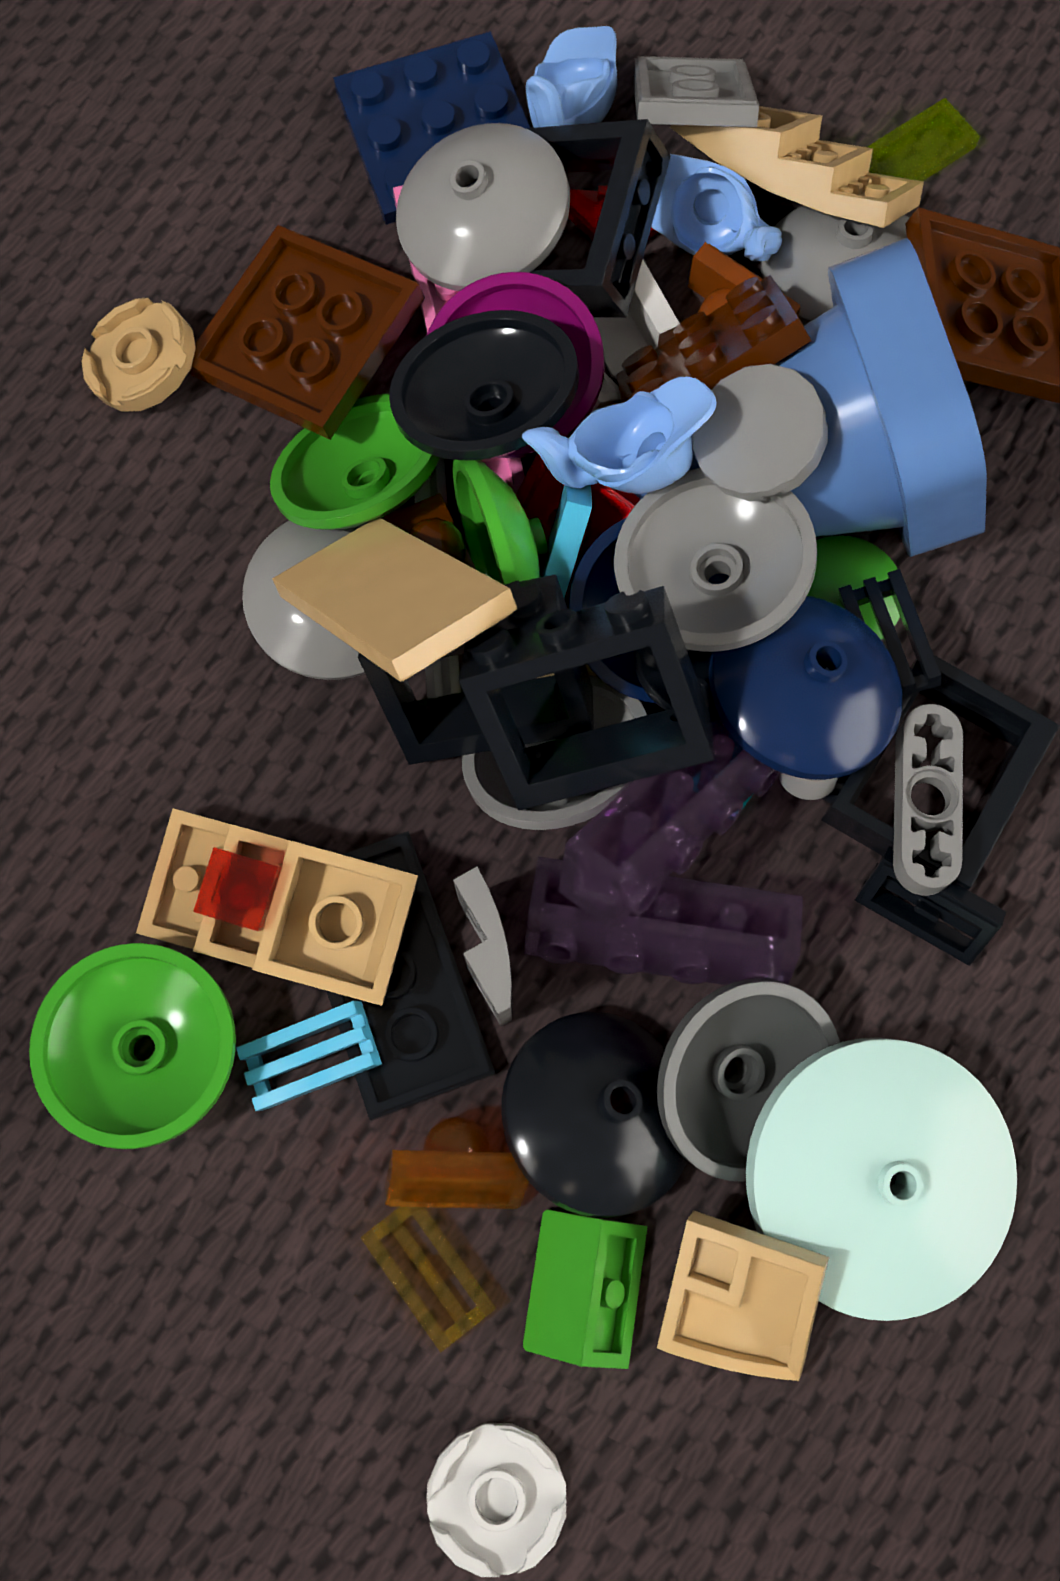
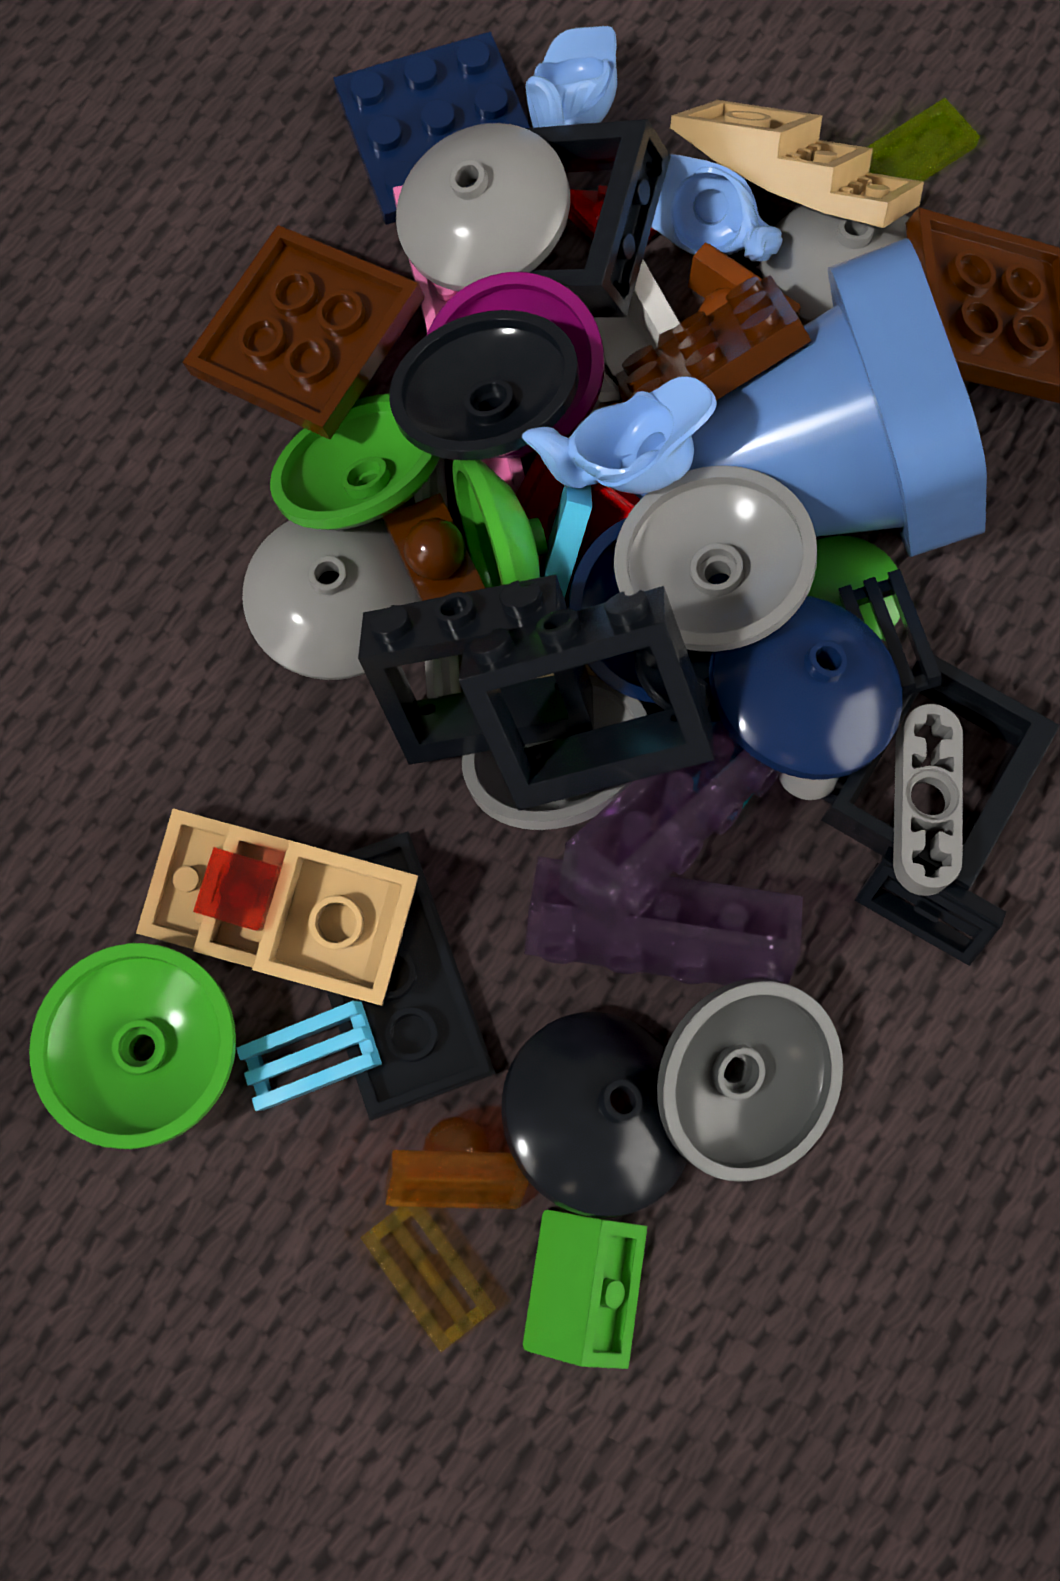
(138, 355): tan tile -> none
(394, 597): tan tile -> none
(490, 959): light grey slope -> none
(494, 1469): white tile -> none
(694, 92): light grey tile -> none
(742, 1300): tan plate -> none
(762, 433): light grey tile -> none
(827, 1163): light aqua dish -> none

